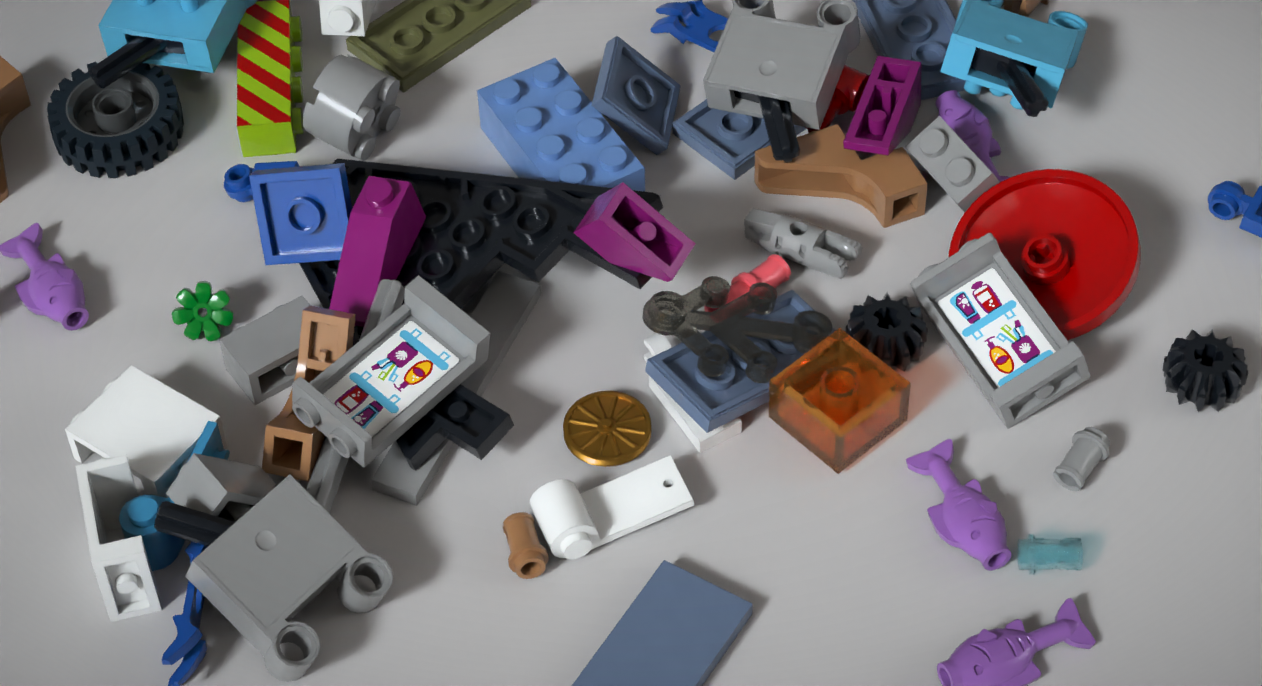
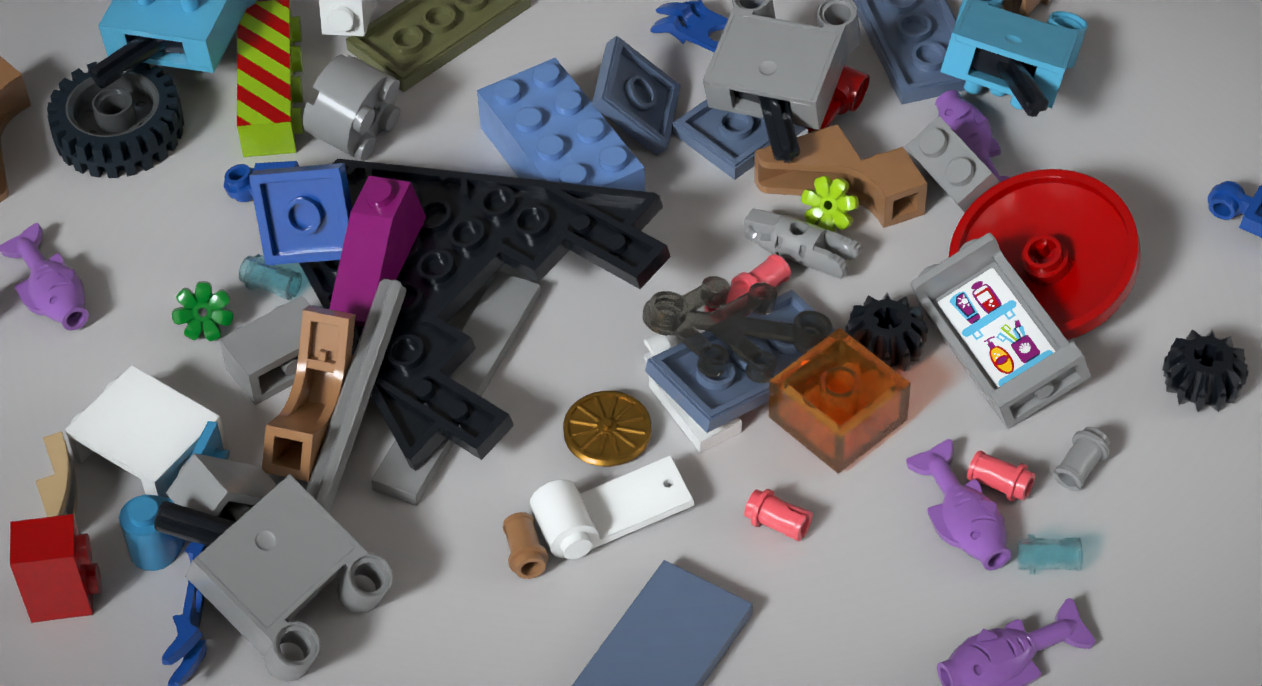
(53, 568): none -> red brick
(58, 490): none -> tan slope
(123, 564): white panel -> none
(270, 278): none -> clear light blue pin
(393, 374): light grey panel -> none
(634, 234): magenta slope -> none
(777, 514): none -> coral pin
(829, 204): none -> lime plant
(886, 106): magenta slope -> none
(1001, 476): none -> coral pin

